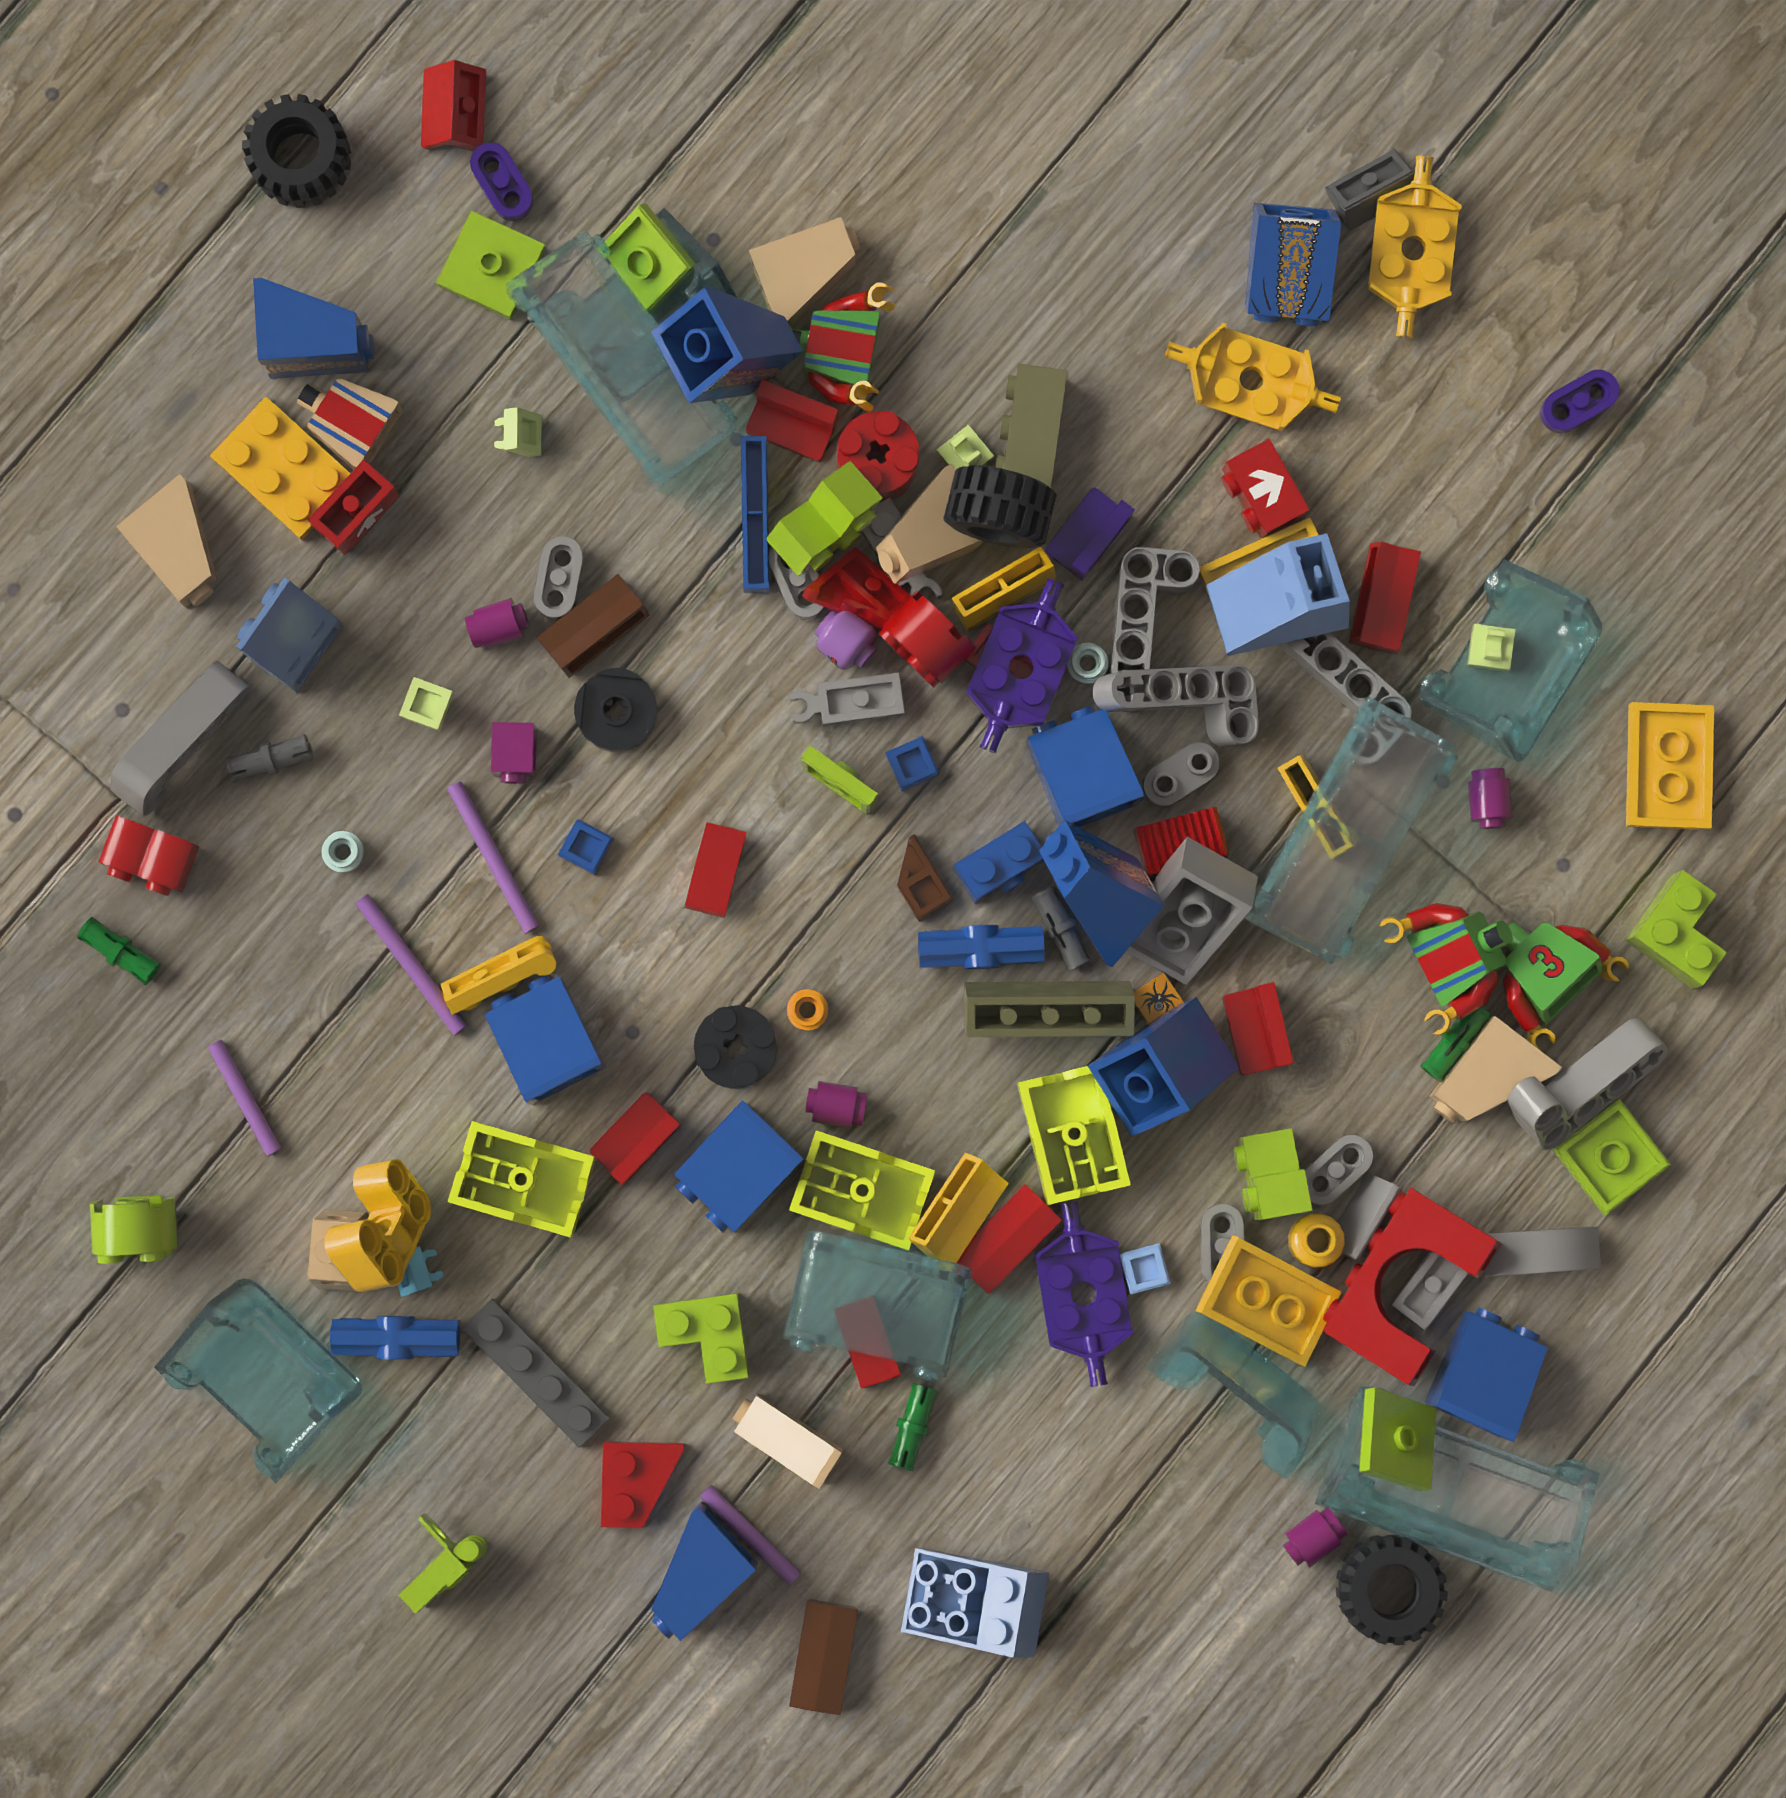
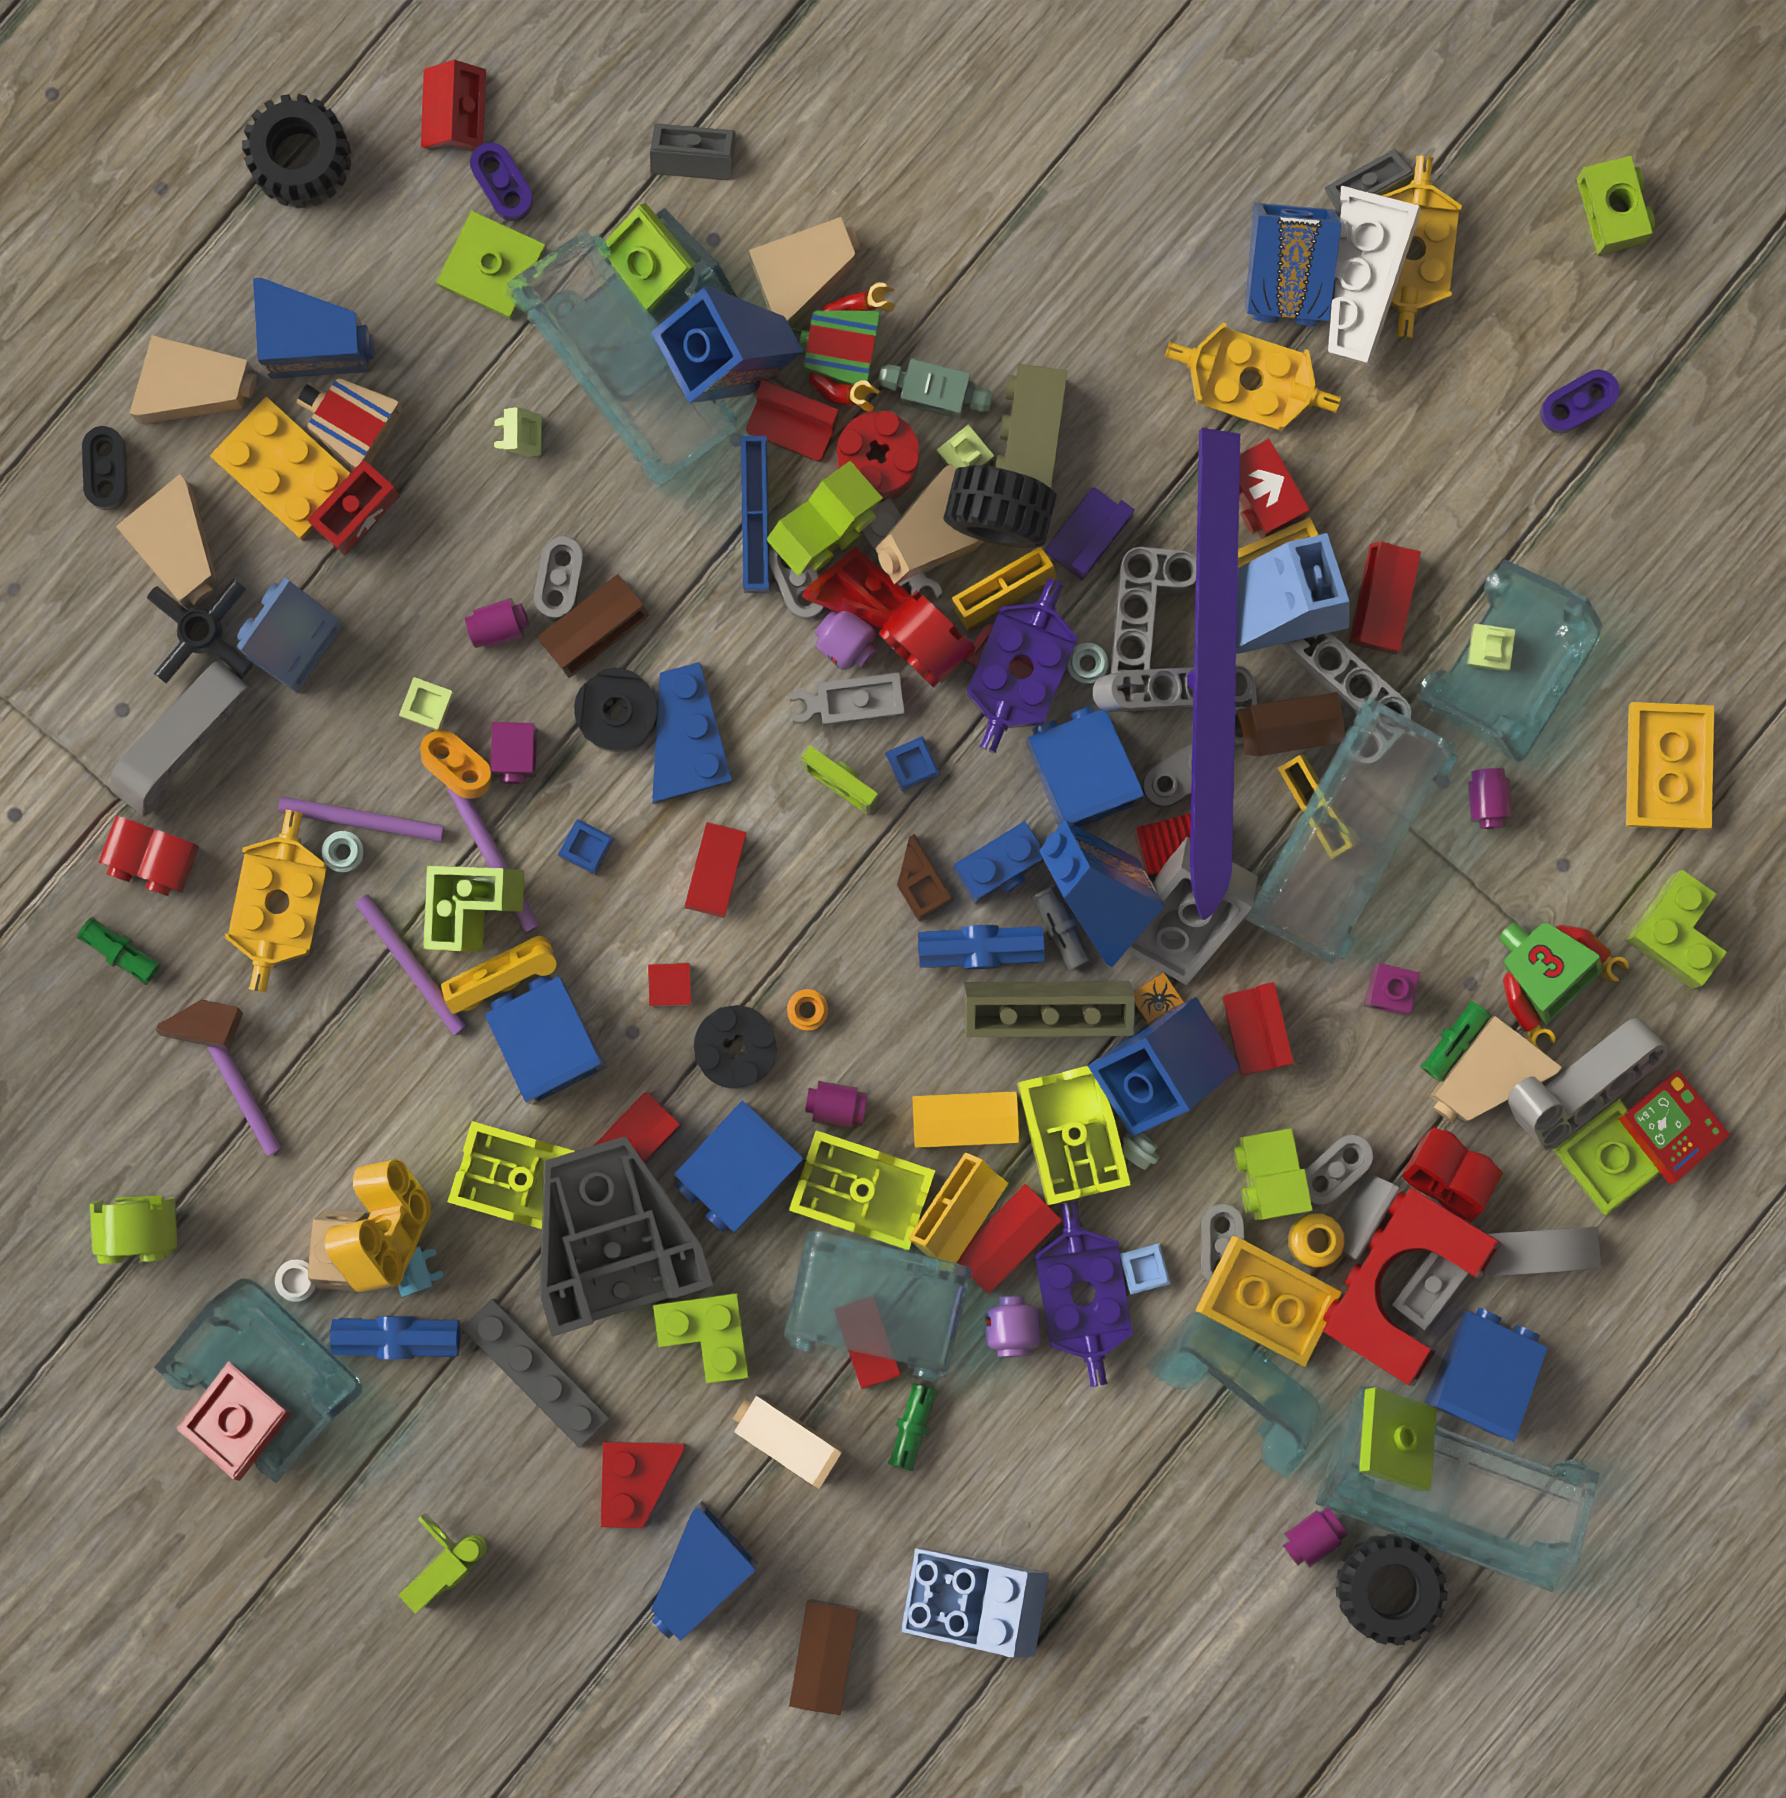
(104, 469): none -> black plate
(187, 619): none -> black bar
(189, 382): none -> tan slope
(203, 1024): none -> reddish brown tile
(234, 1421): none -> tile
(269, 758): dark grey pin -> none
(269, 868): none -> yellow plate
(293, 1281): none -> white plate
(363, 819): none -> medium lavender bar
(459, 766): none -> light orange plate
(459, 900): none -> lime brick
(611, 1238): none -> dark grey wedge
(669, 984): none -> red tile
(687, 737): none -> blue wing
(692, 151): none -> dark grey slope
(750, 1535): medium lavender bar -> none
(935, 388): none -> sand green piece
(965, 1119): none -> yellow piece
(1012, 1327): none -> medium lavender head
(1140, 1150): none -> light aqua plate
(1214, 668): none -> dark purple piece
(1292, 724): none -> reddish brown piece
(1368, 267): none -> white wing
(1391, 989): none -> magenta brick
(1452, 1174): none -> red brick
(1456, 954): torso -> none
(1610, 228): none -> lime brick
(1674, 1127): none -> red tile

